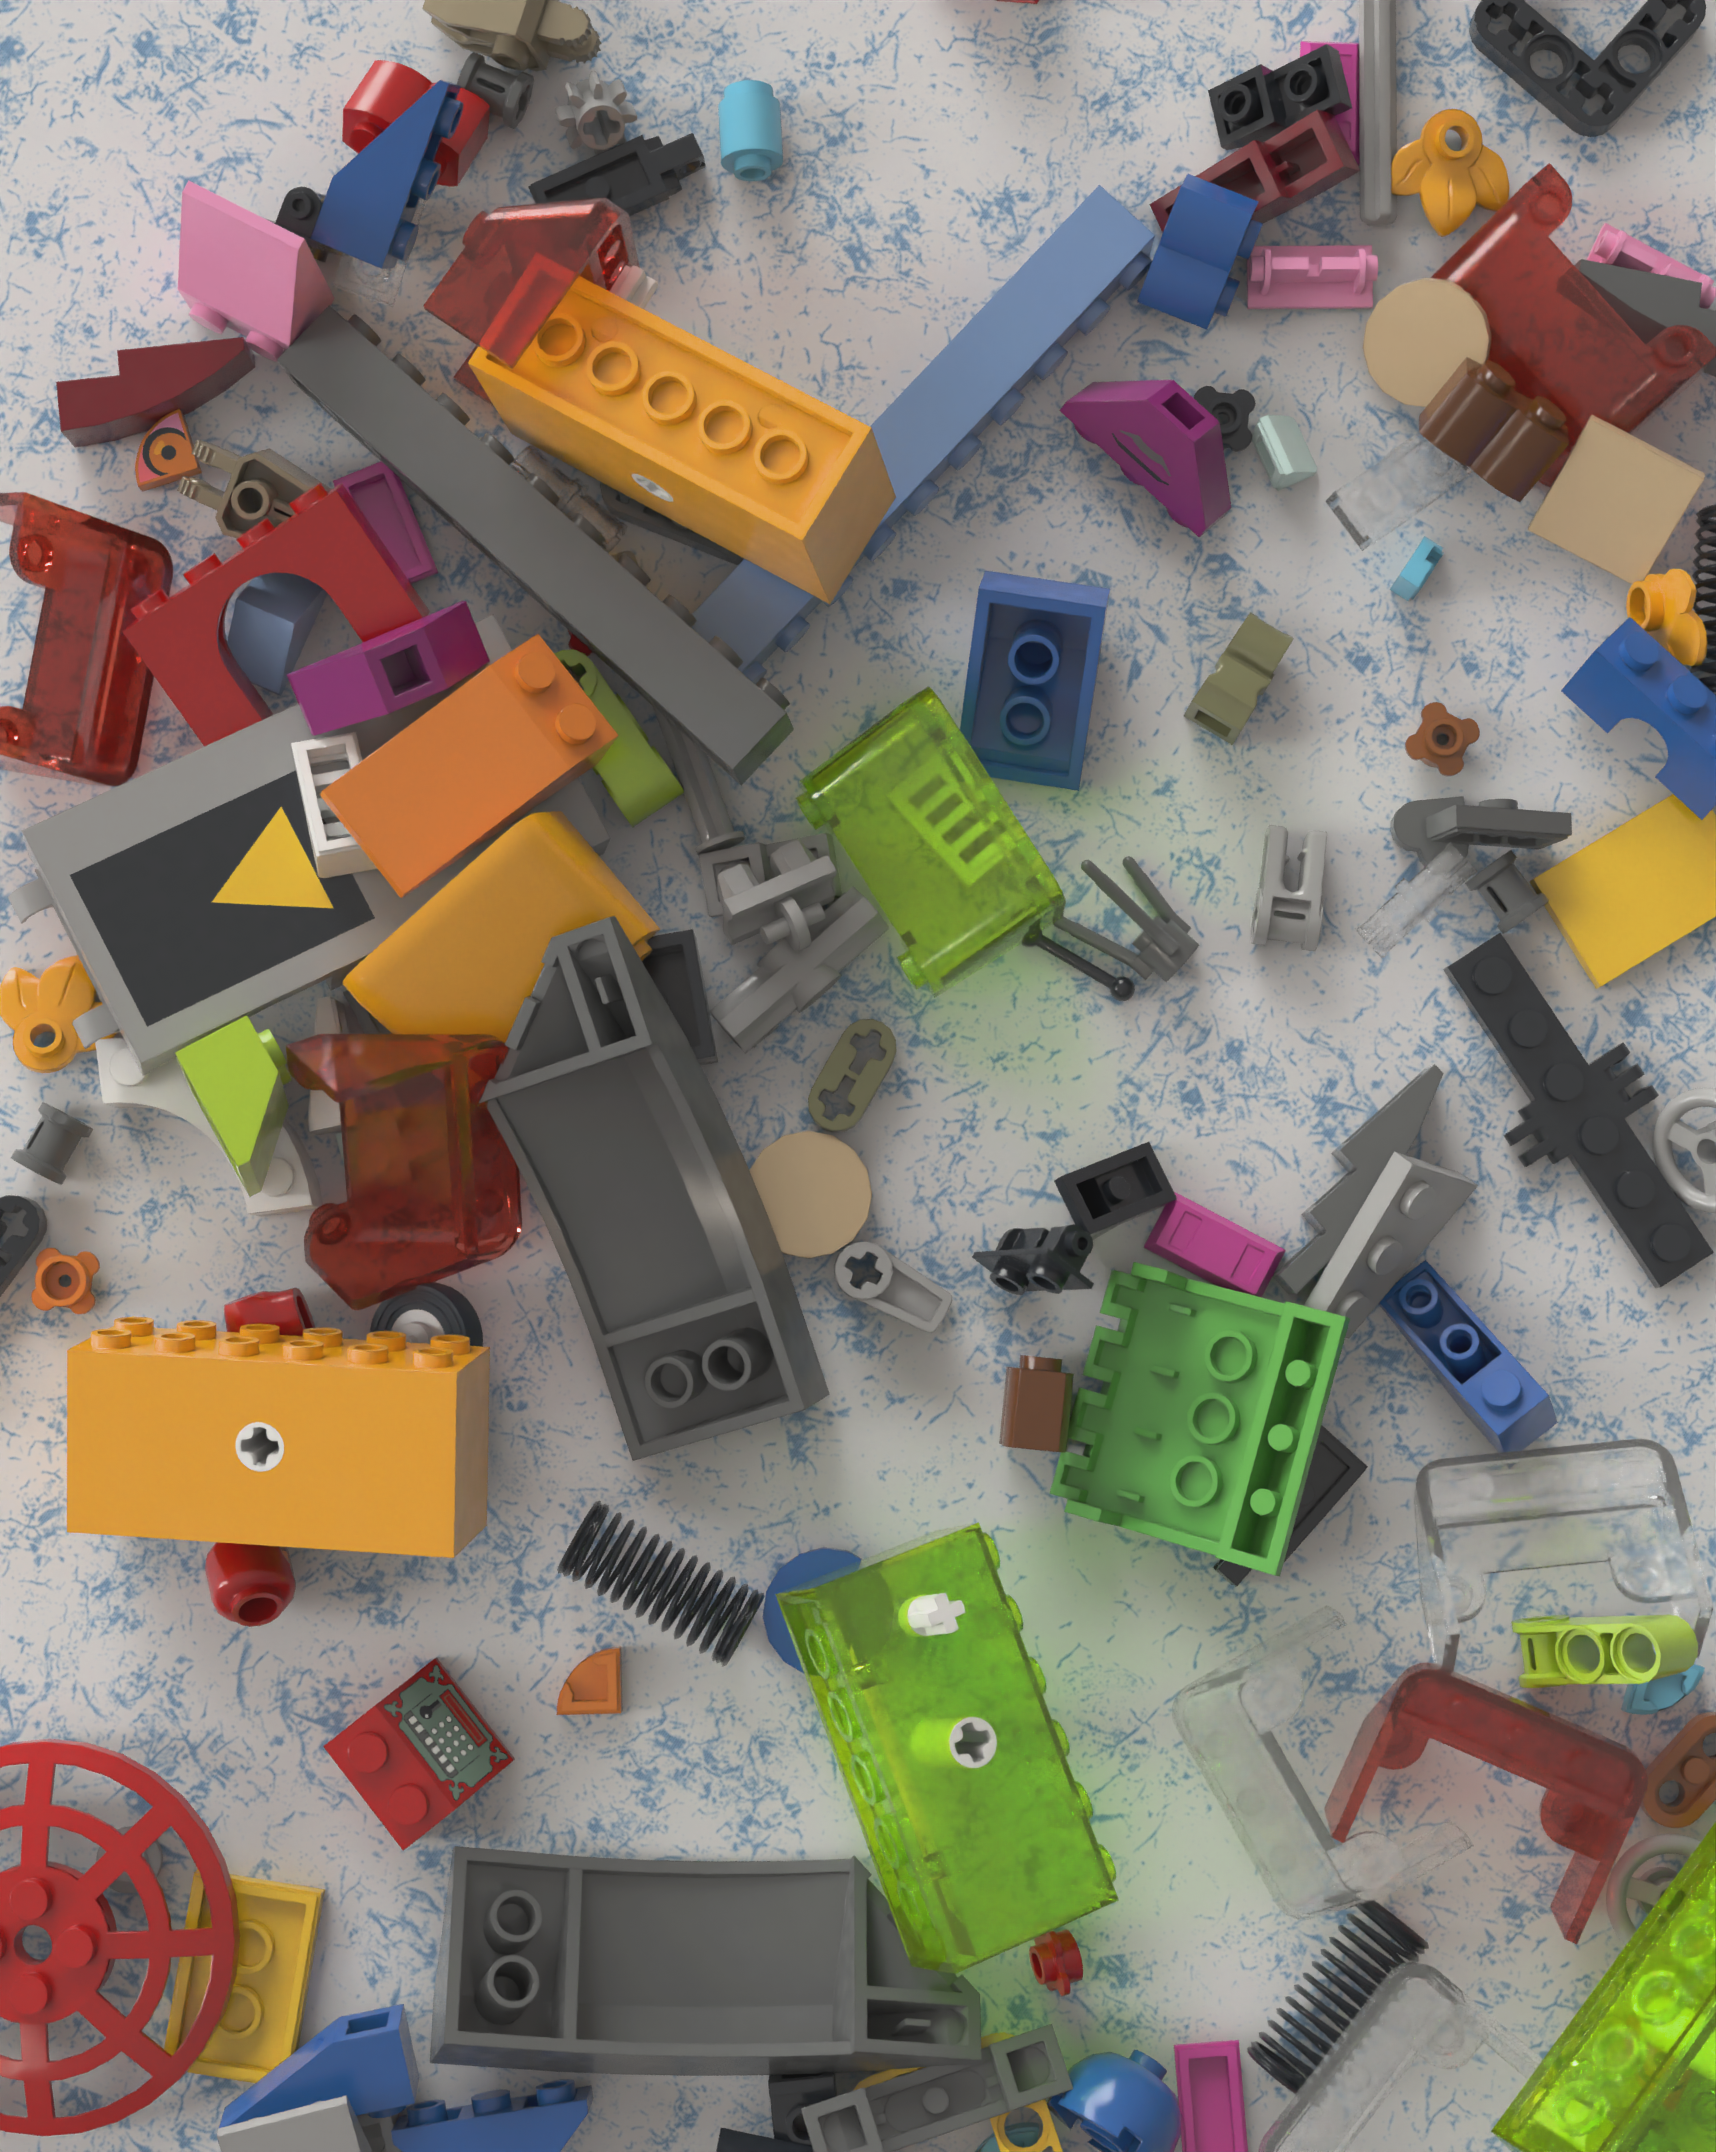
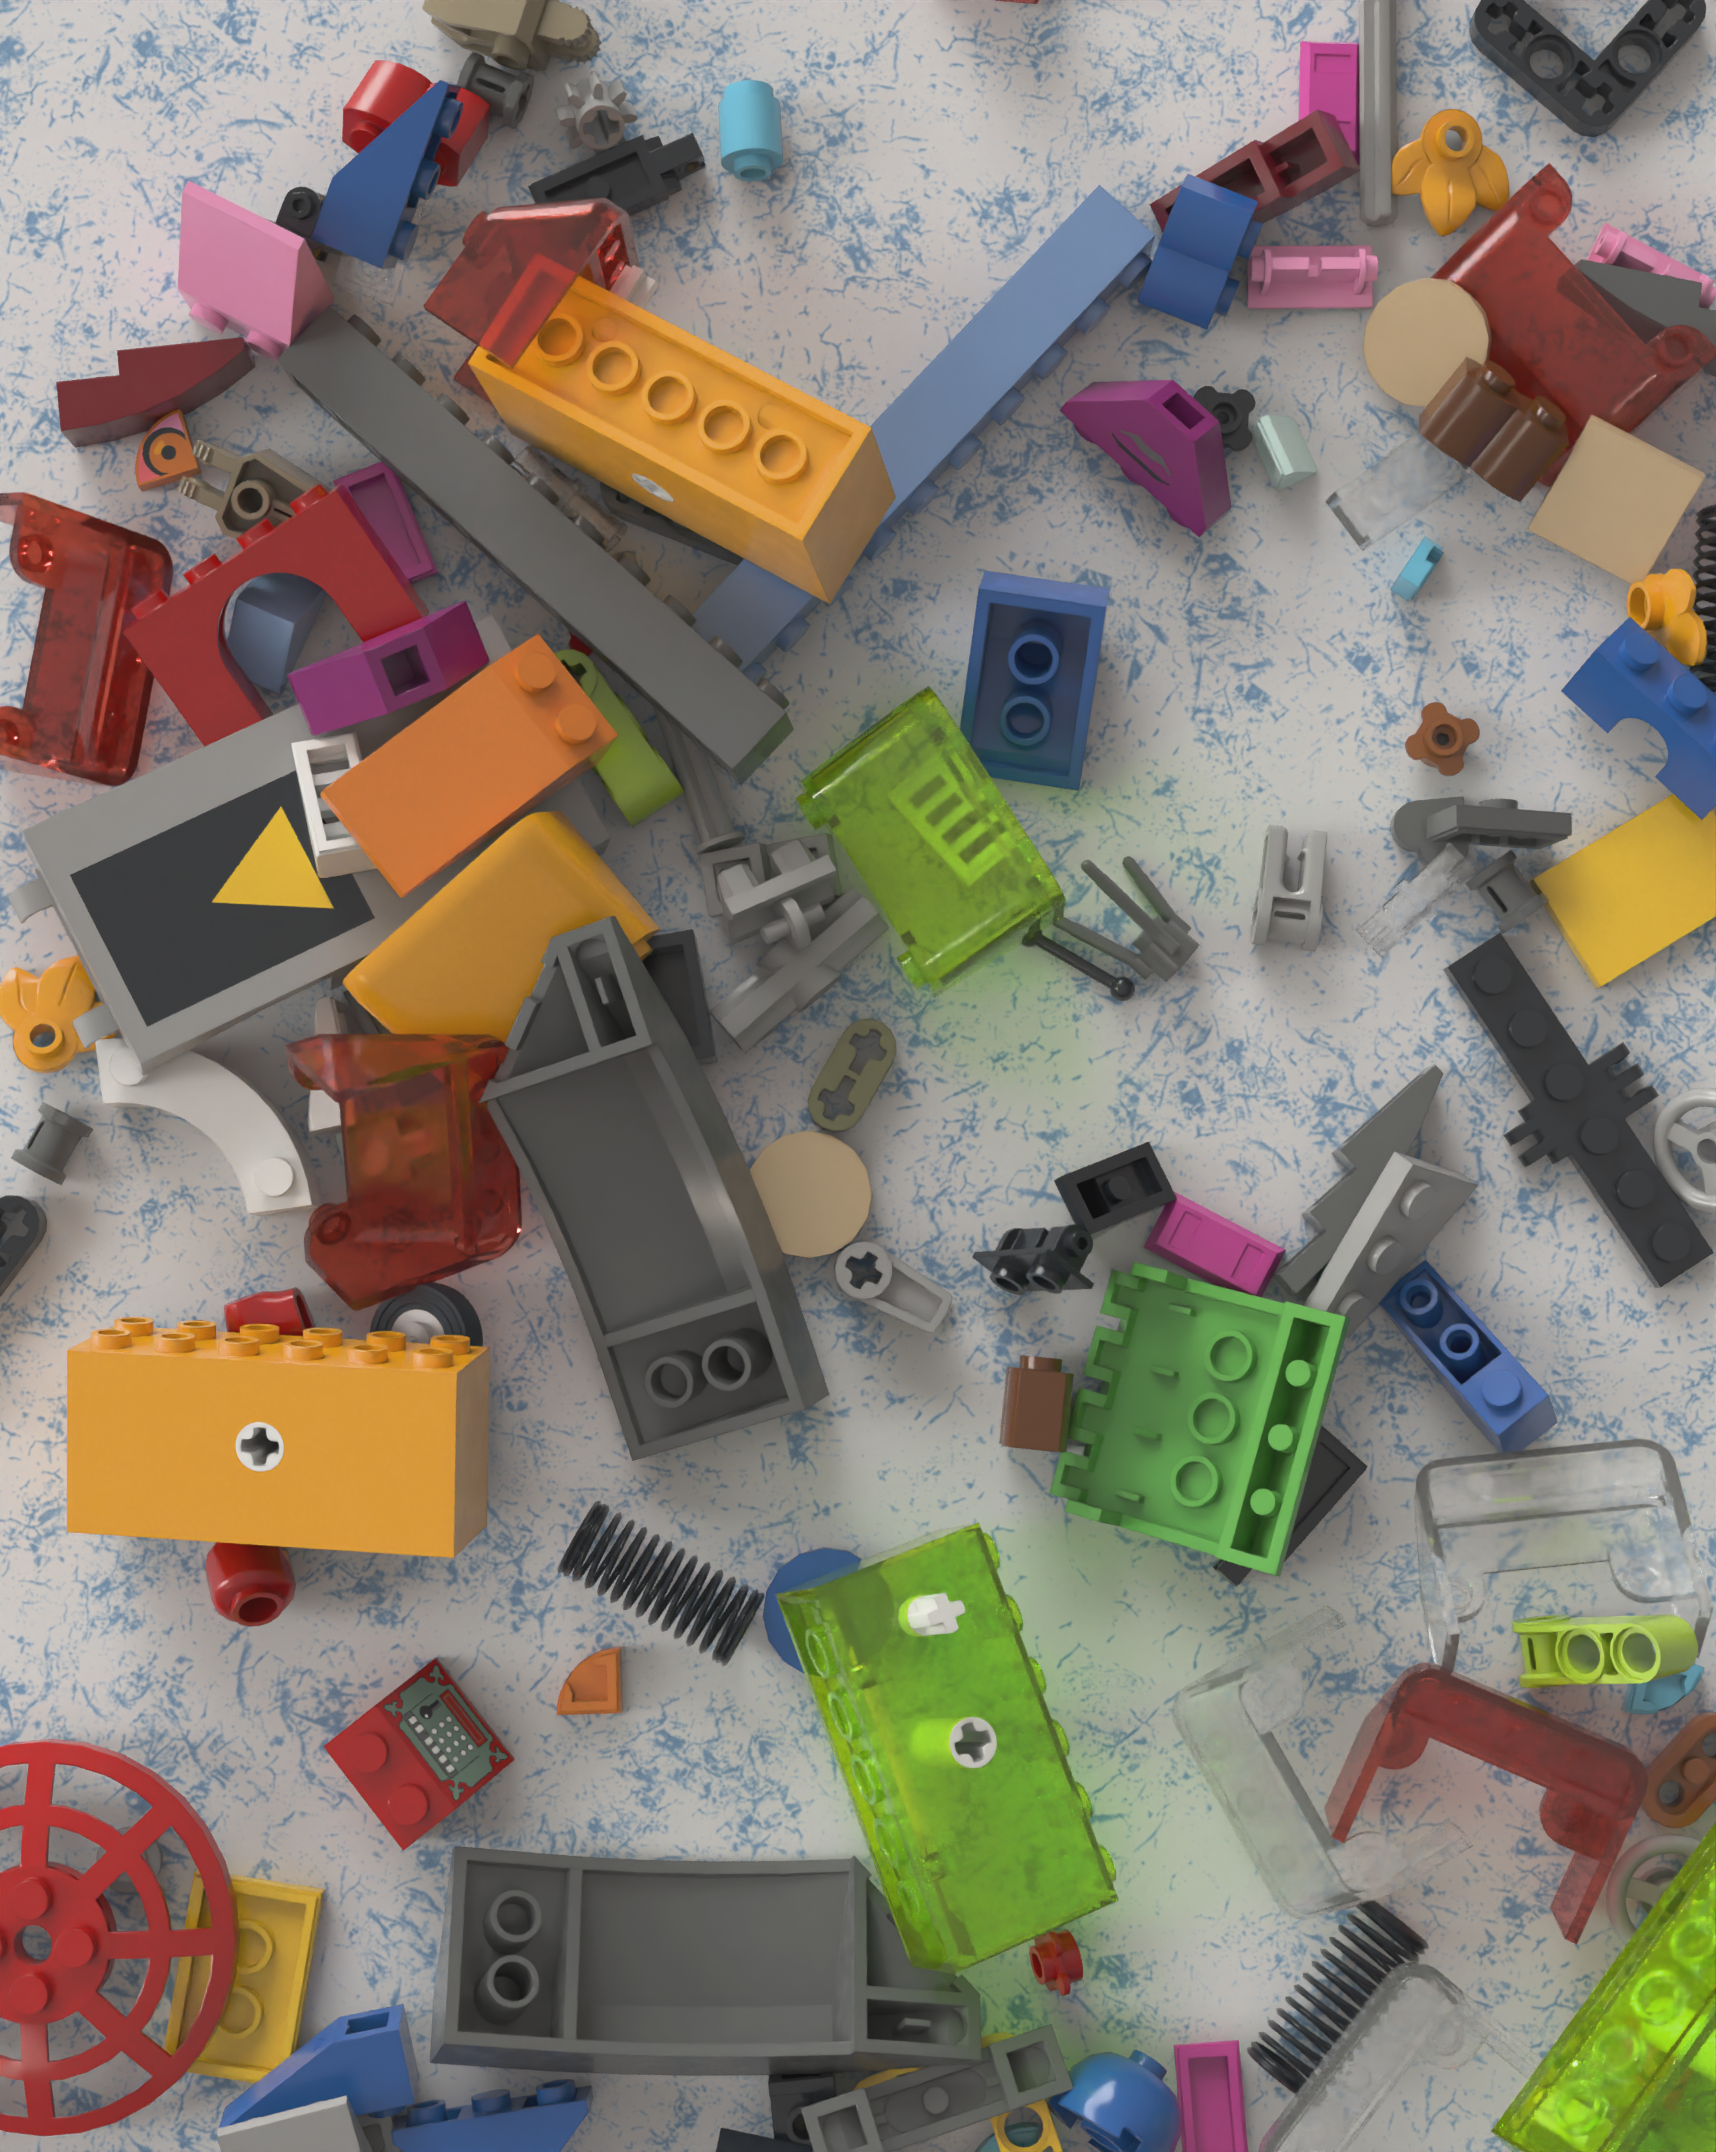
(51, 1293): orange plate -> none
(241, 1093): lime slope -> none
(1240, 676): olive leg -> none
(1269, 101): black slope -> none

